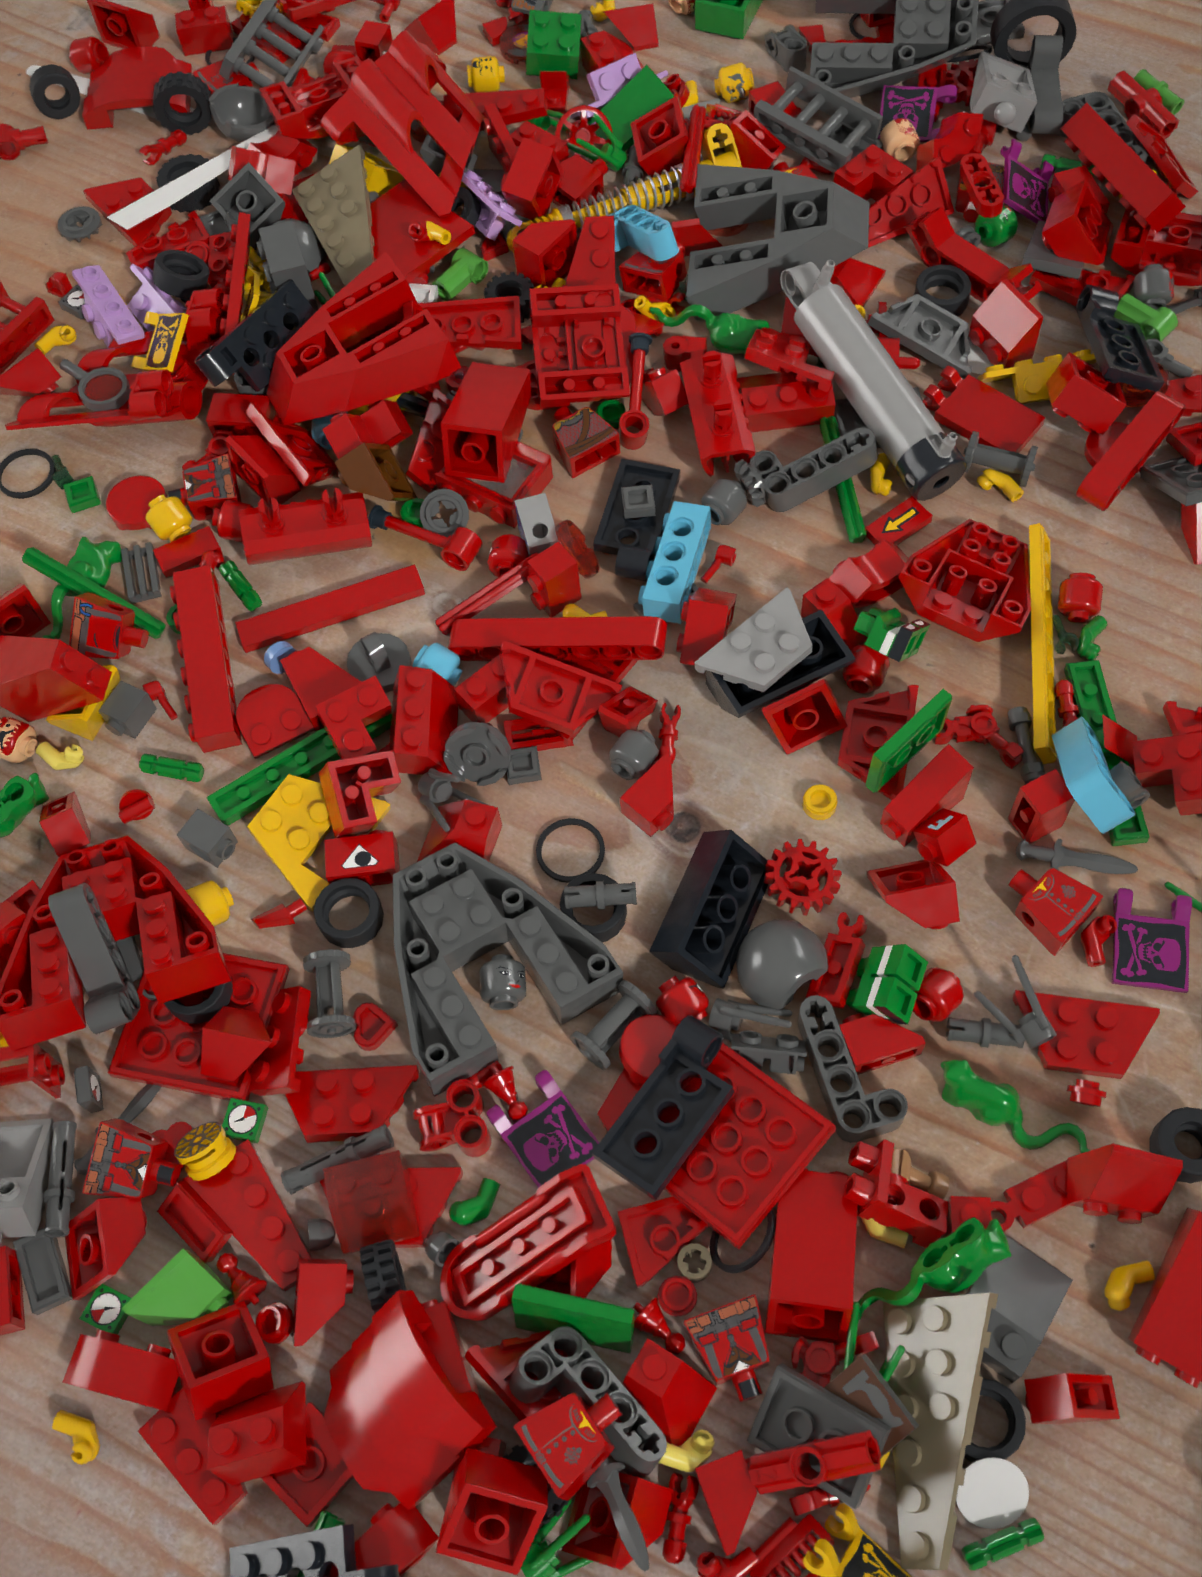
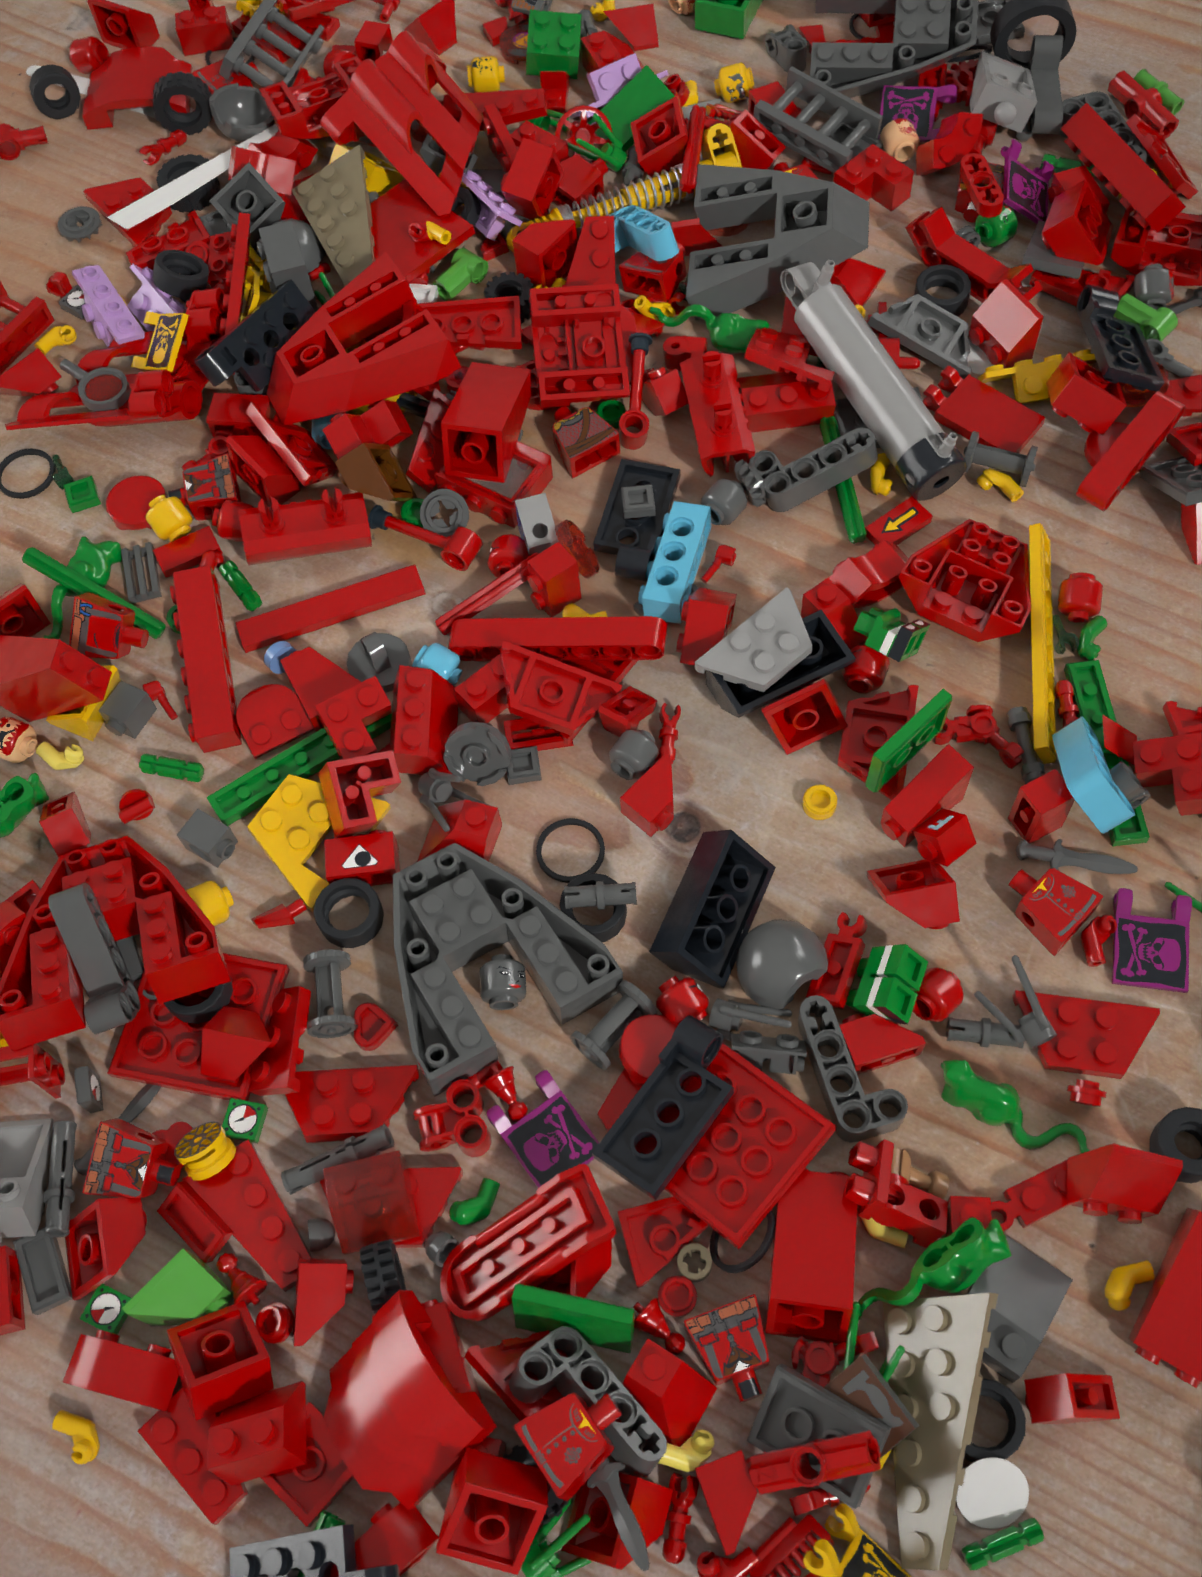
(797, 890): red gear -> none
(907, 201): red wing -> none

